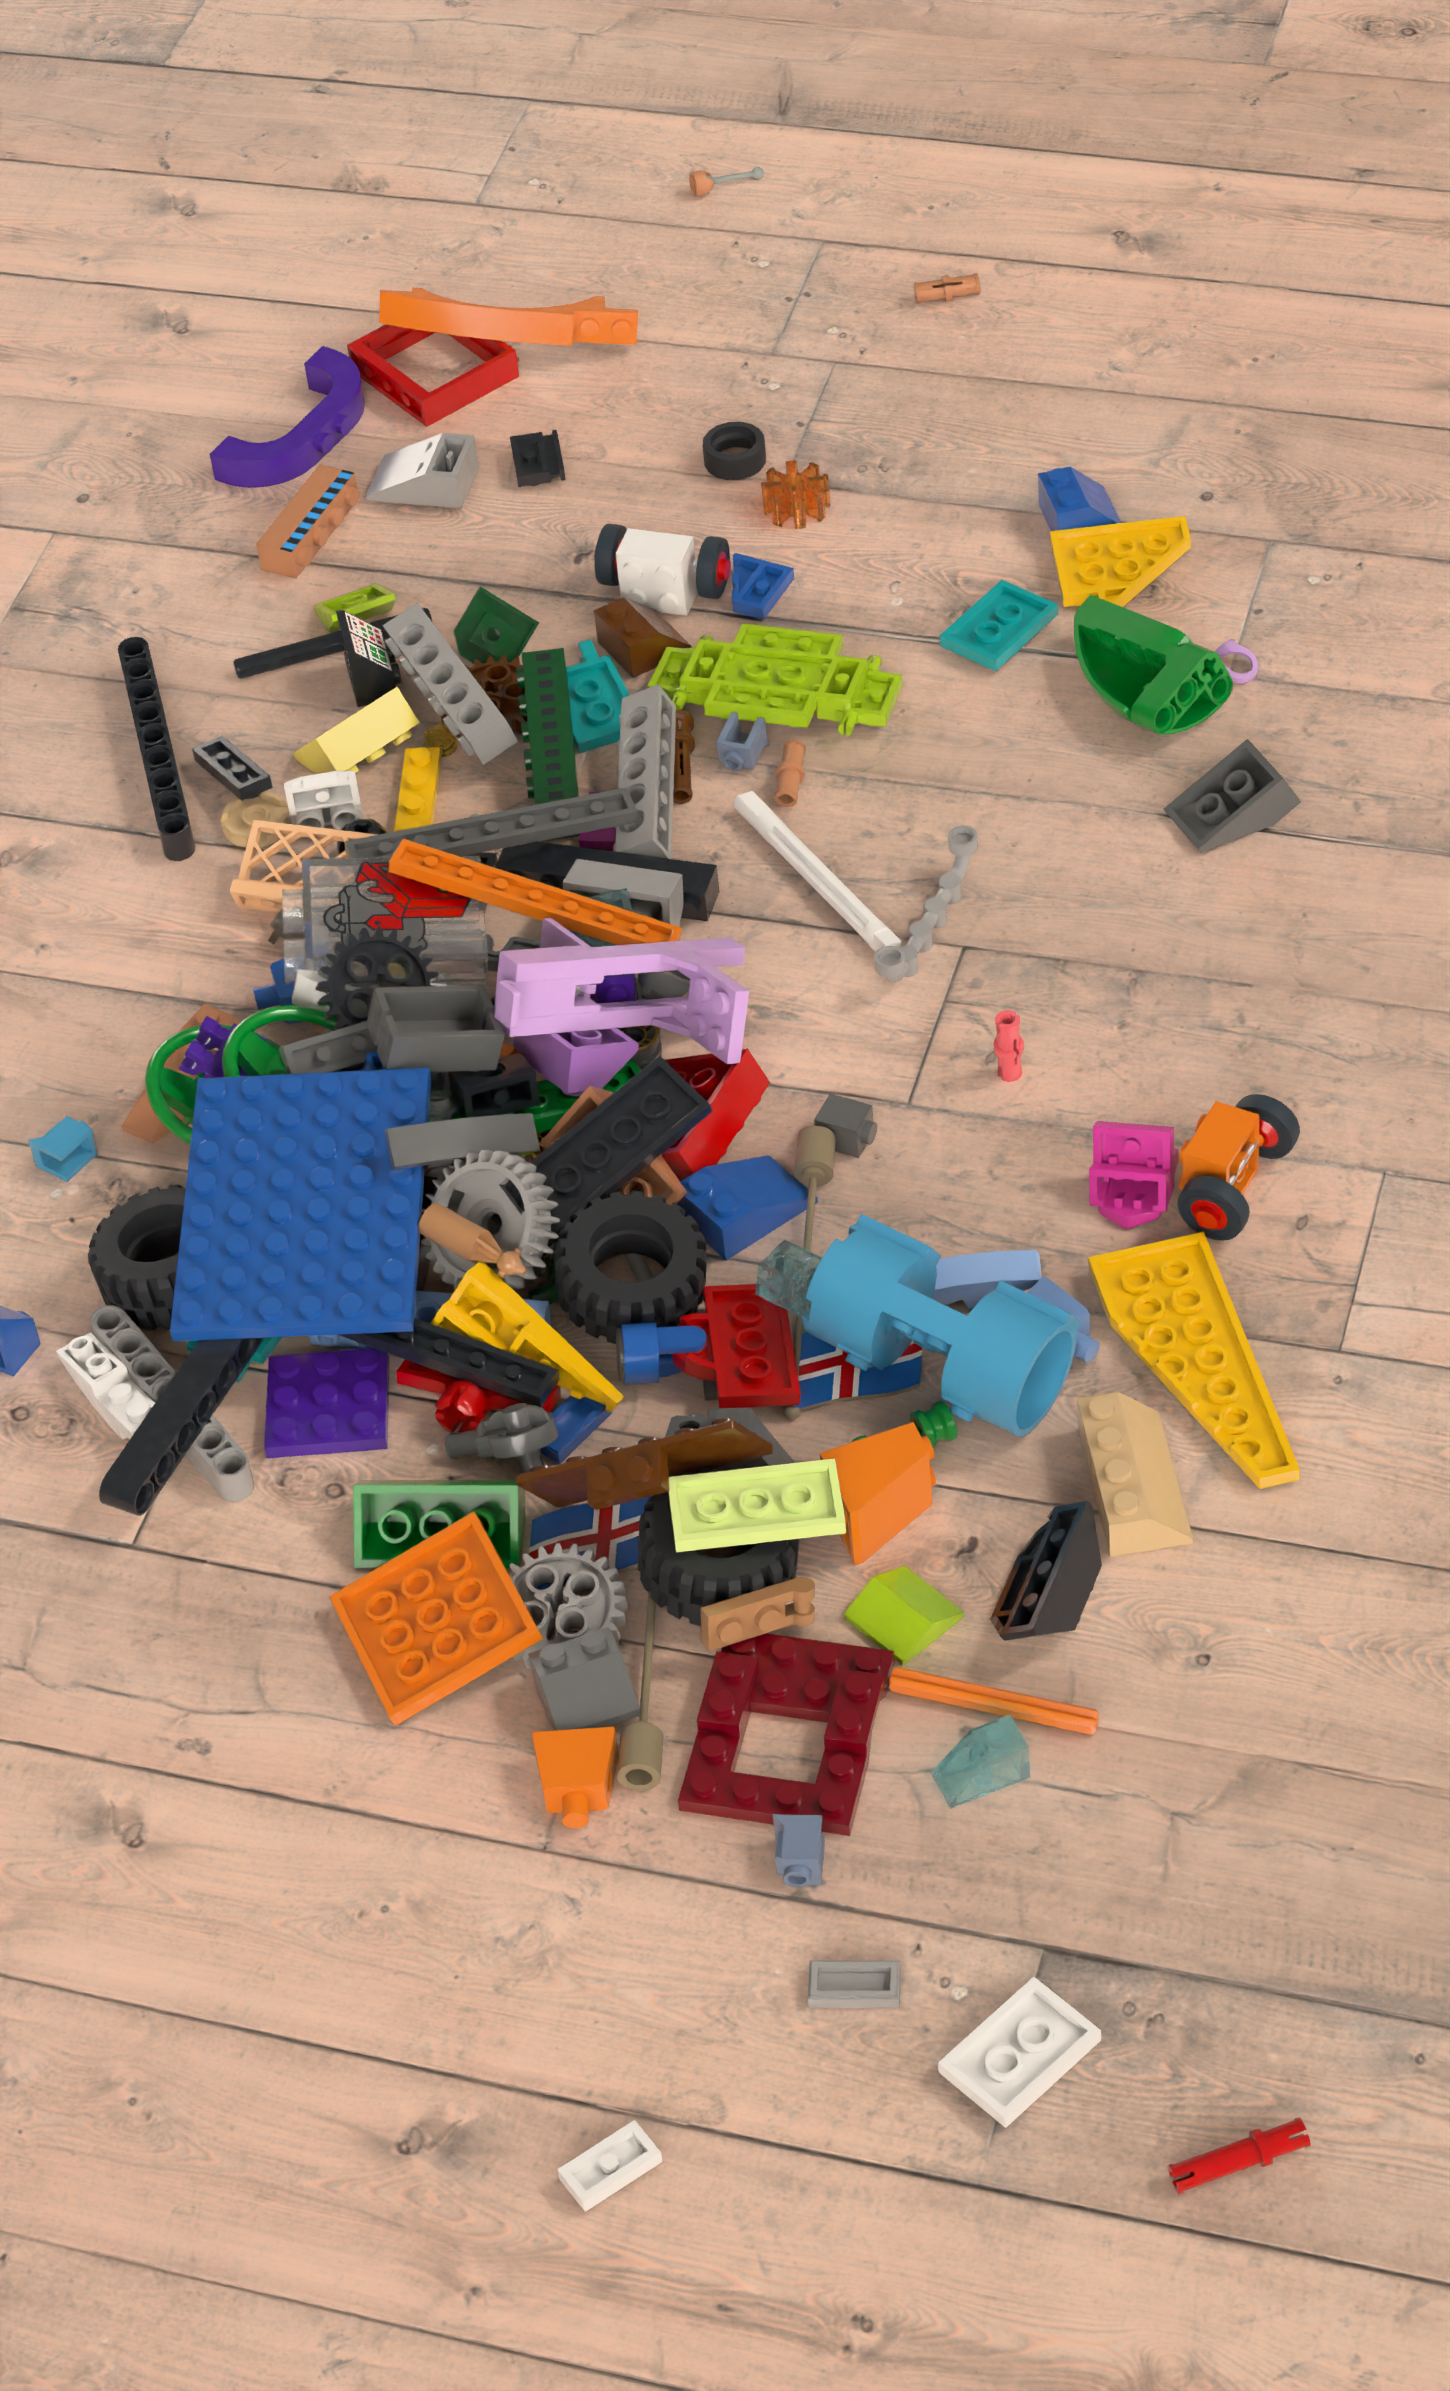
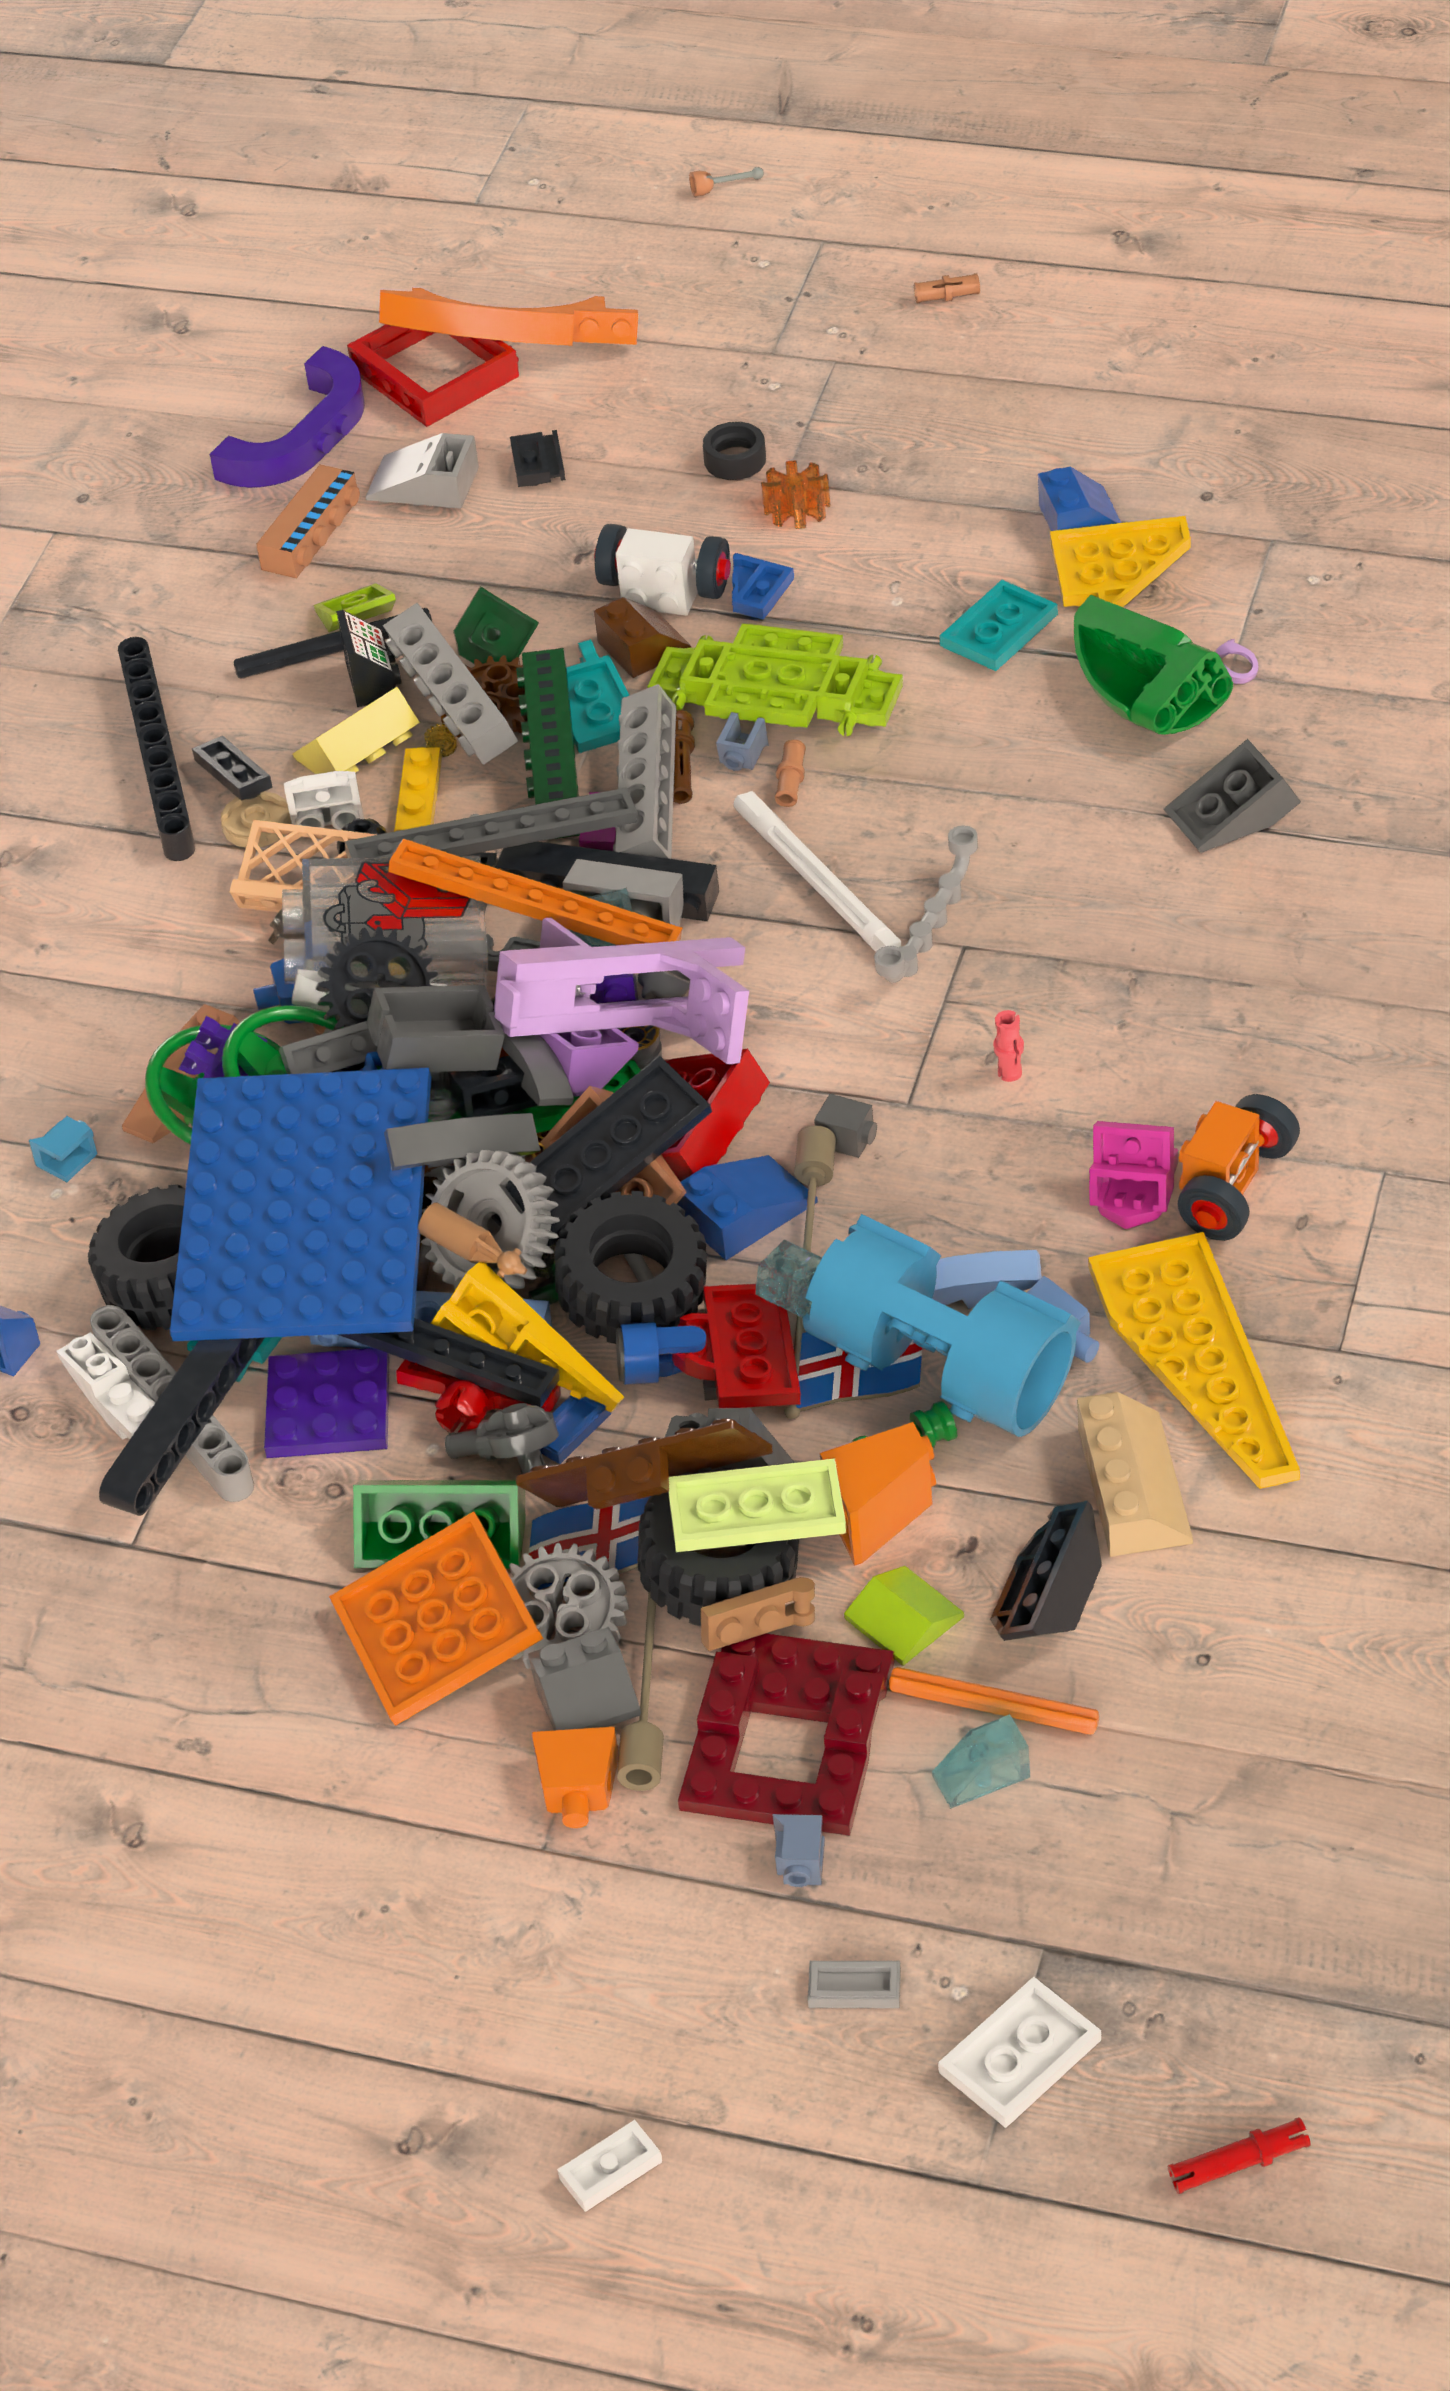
(544, 1074): none -> dark grey slope

